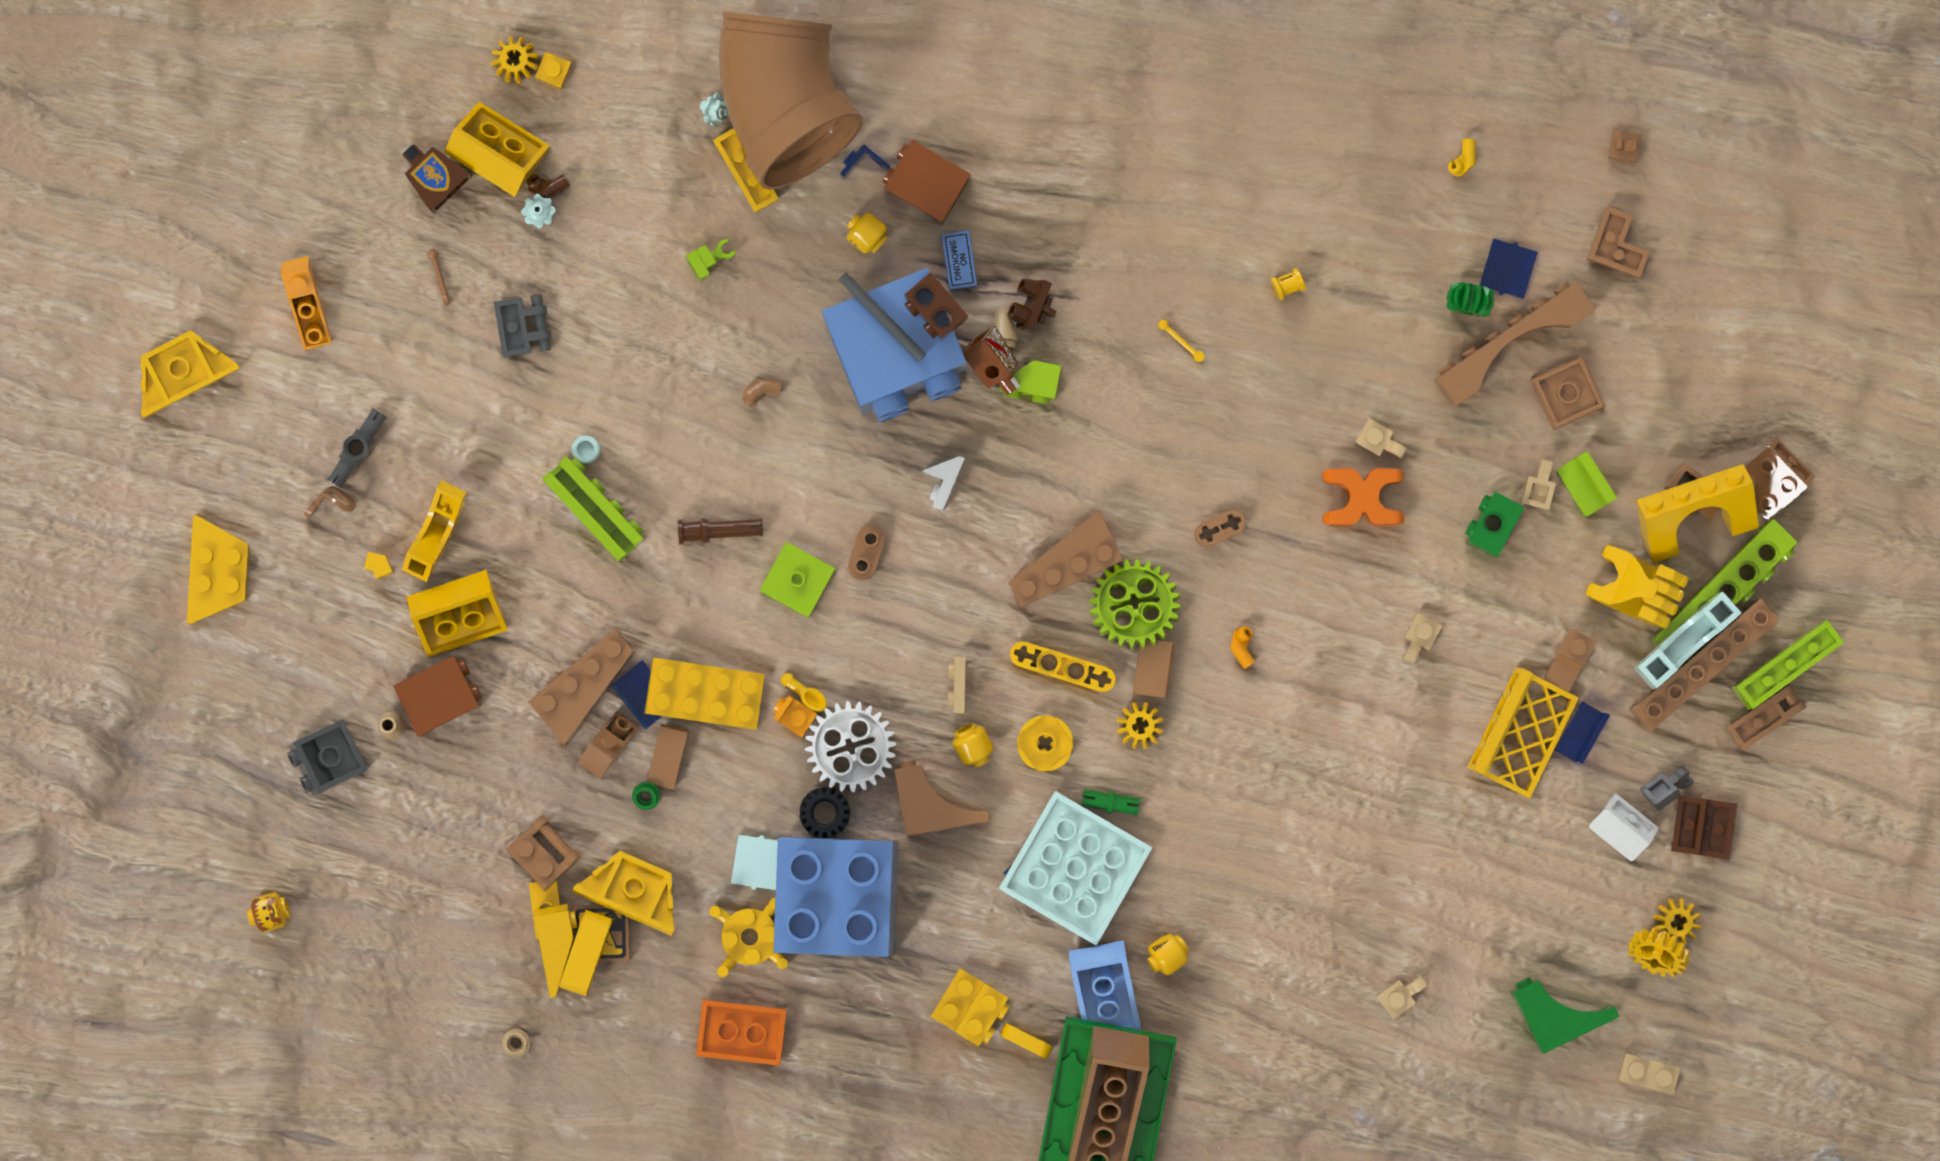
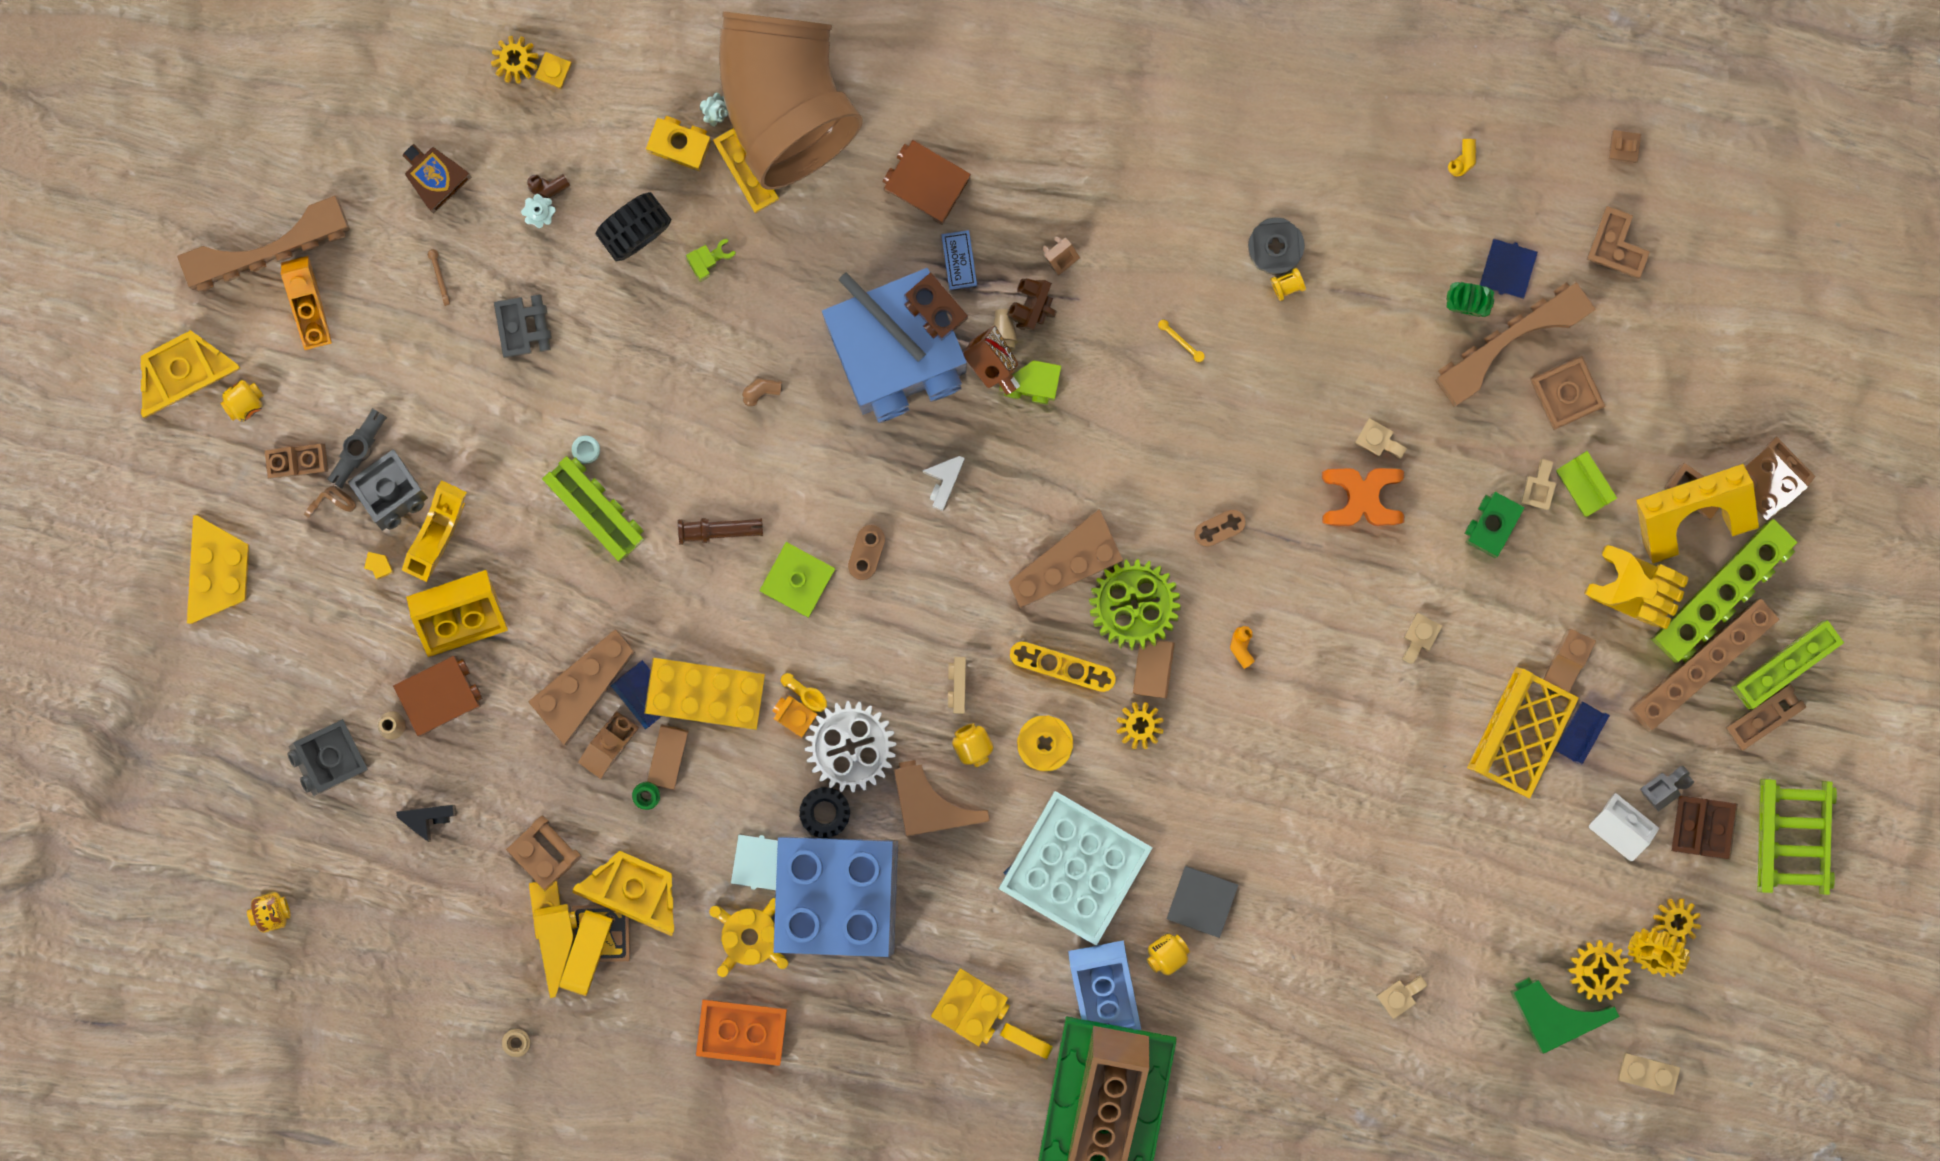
(242, 401): none -> yellow head
(296, 461): none -> medium nougat slope
(319, 222): none -> medium nougat arch
(388, 491): none -> dark grey plate
(419, 818): none -> black slope
(496, 148): yellow slope -> none
(633, 226): none -> black tyre
(691, 155): none -> yellow brick
(855, 158): clear blue bracket -> none
(866, 232): yellow head -> none
(1061, 255): none -> medium nougat tile
(1110, 802): green pin -> none
(1202, 901): none -> dark grey tile
(1285, 233): none -> dark grey plate
(1599, 956): none -> yellow gear
(1686, 640): light aqua arch -> none
(1771, 822): none -> lime fence

